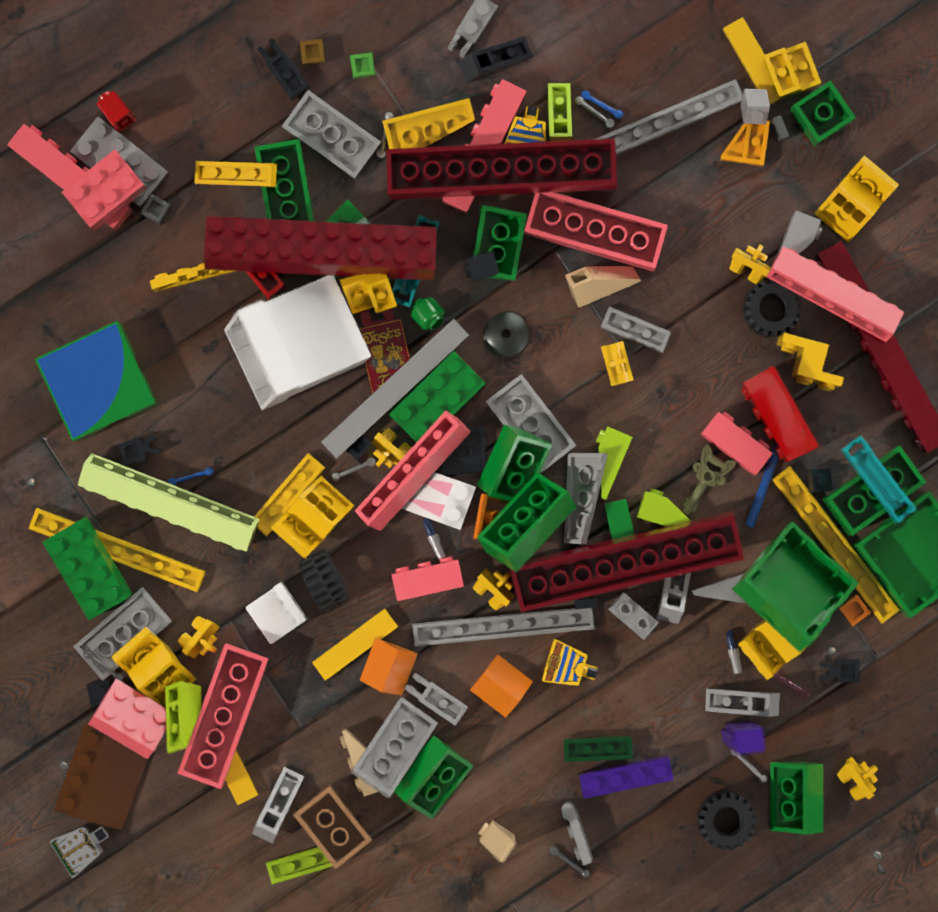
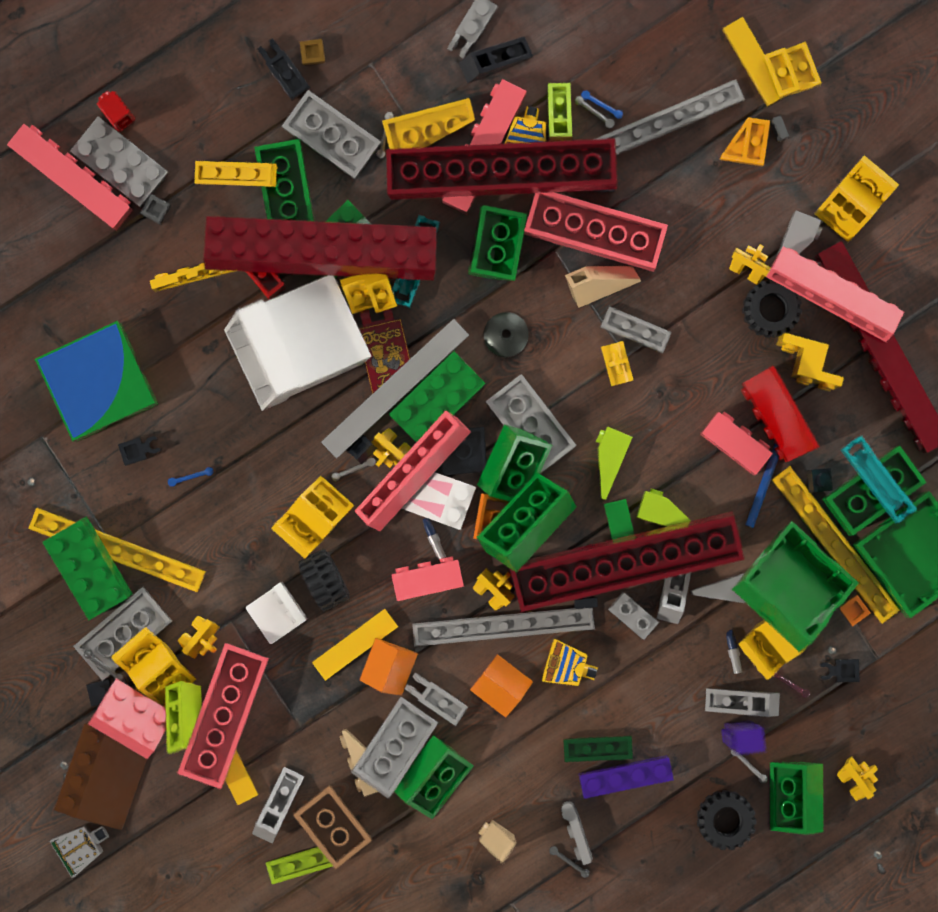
(104, 190): coral brick -> none
(168, 502): yellowish green brick -> none
(288, 492): yellow tile -> none
(362, 65): bright green tile -> none
(428, 313): green head -> none
(480, 267): black brick -> none
(583, 485): light grey wing -> none
(707, 477): olive piece -> none
(755, 106): light grey brick -> none
(822, 113): green brick -> none

